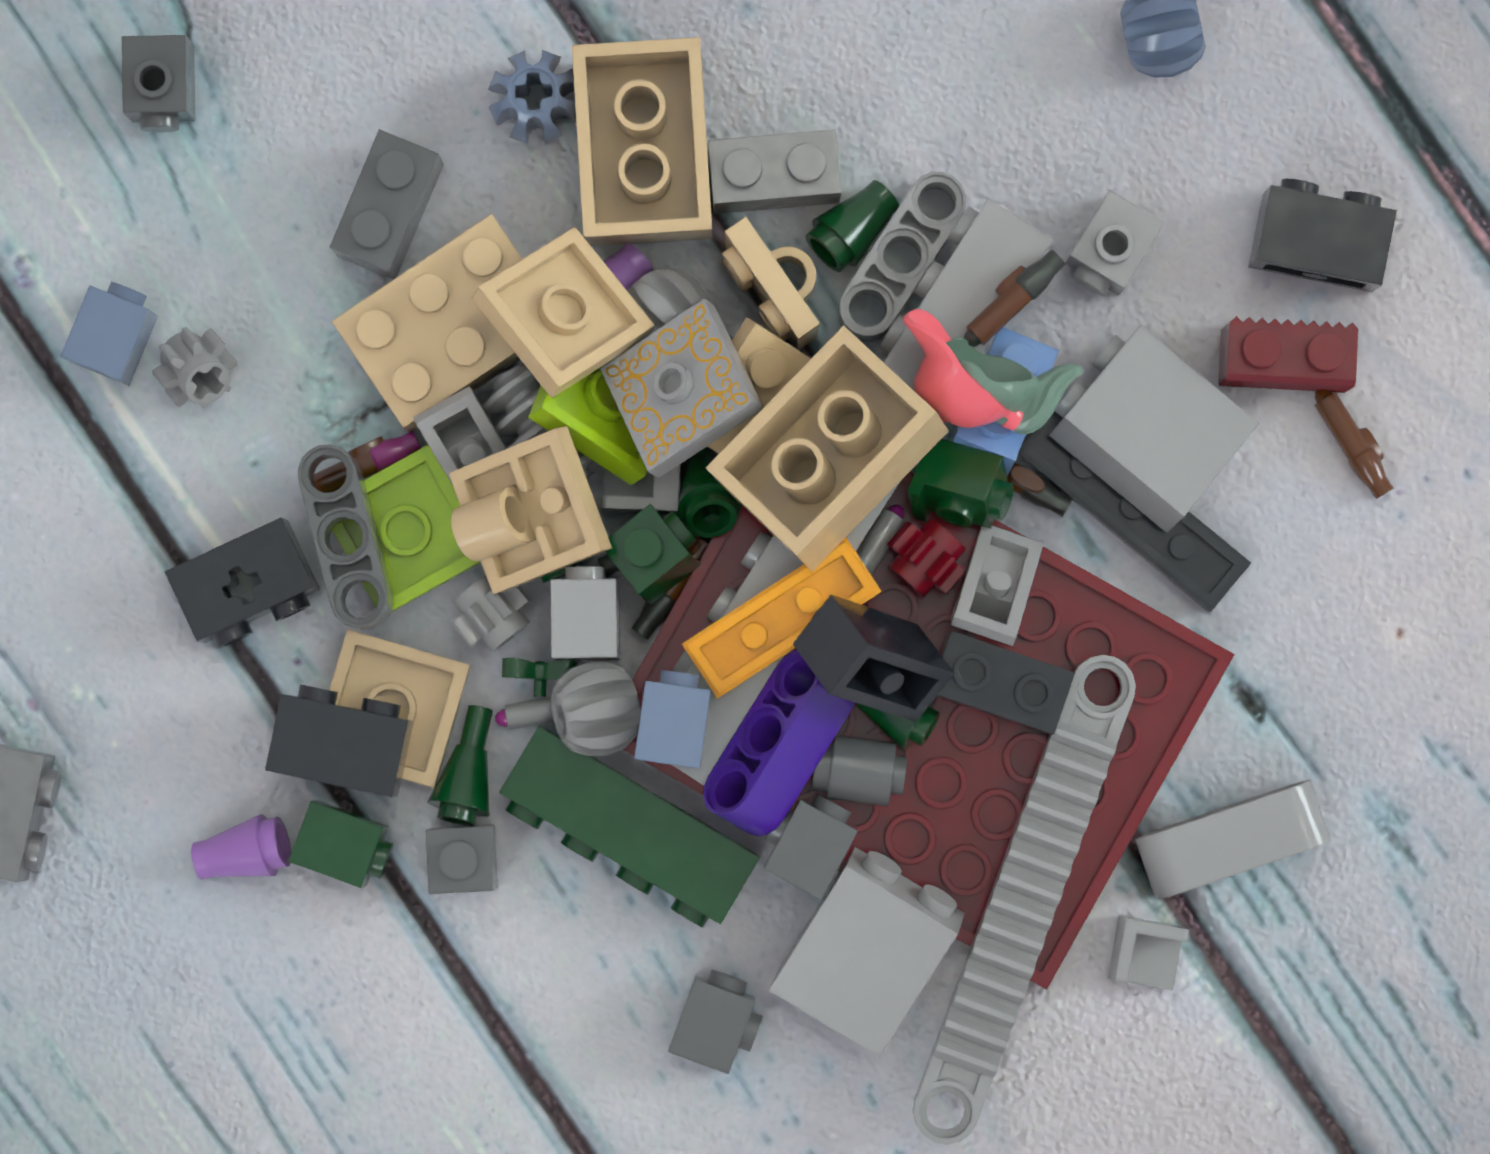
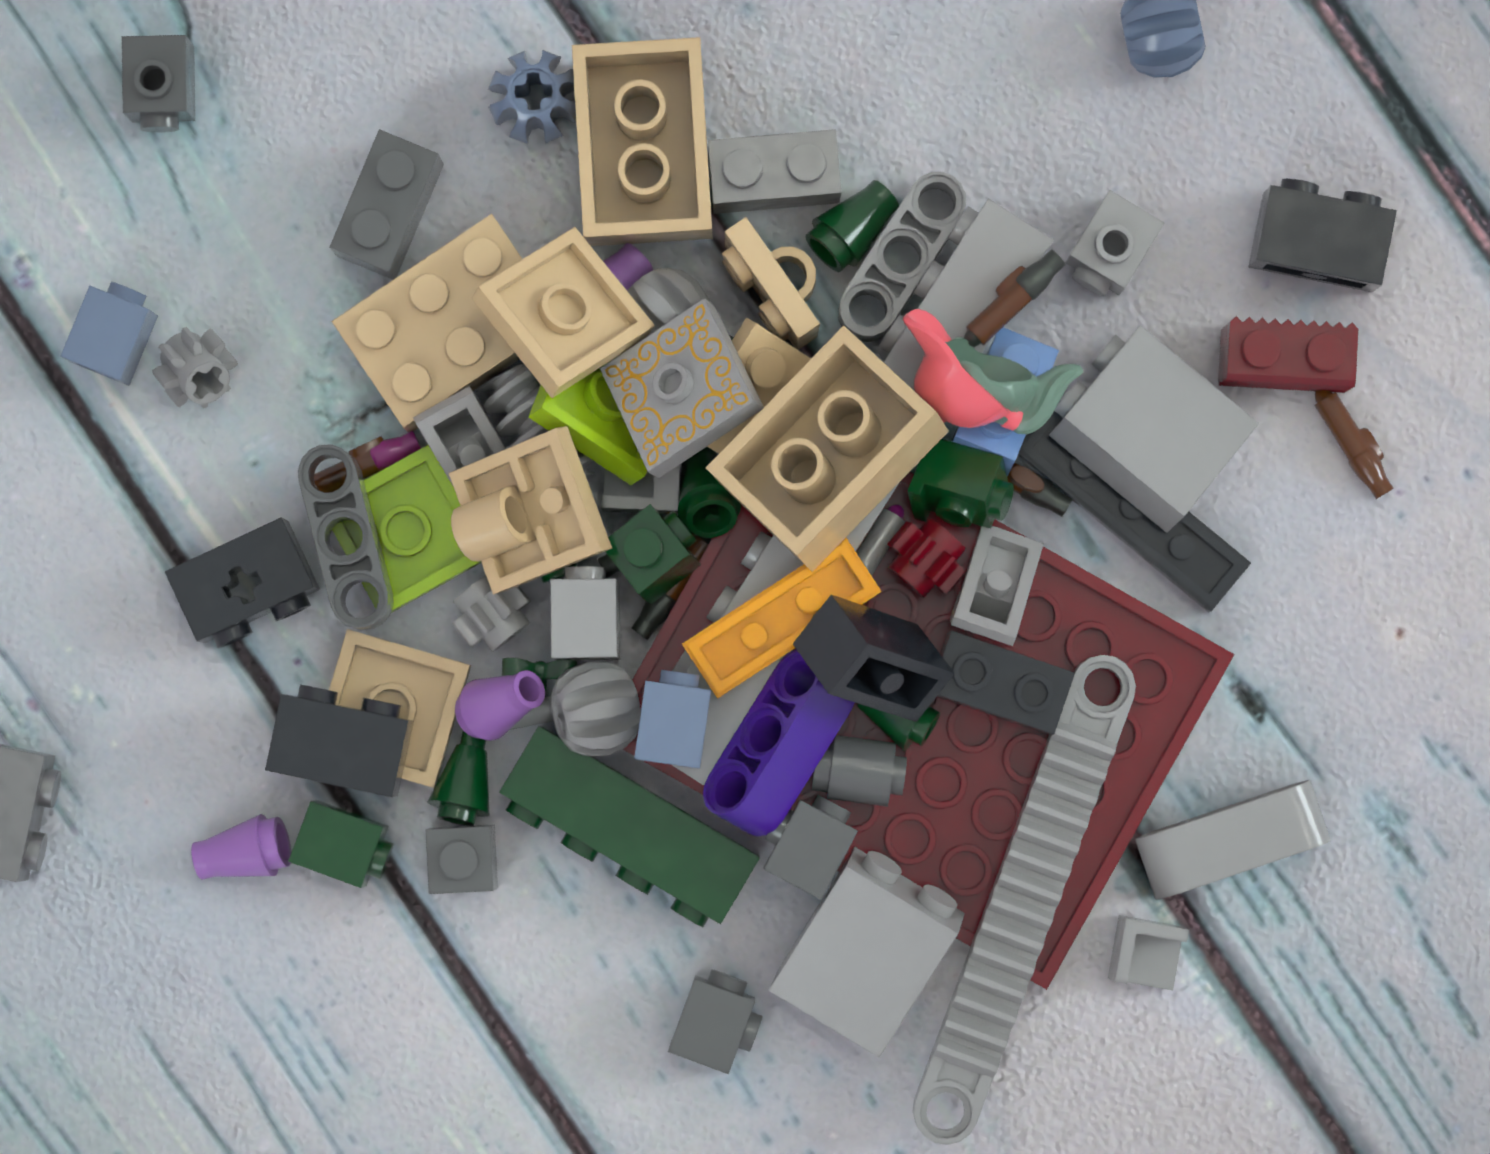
(495, 704): none -> medium lavender cone

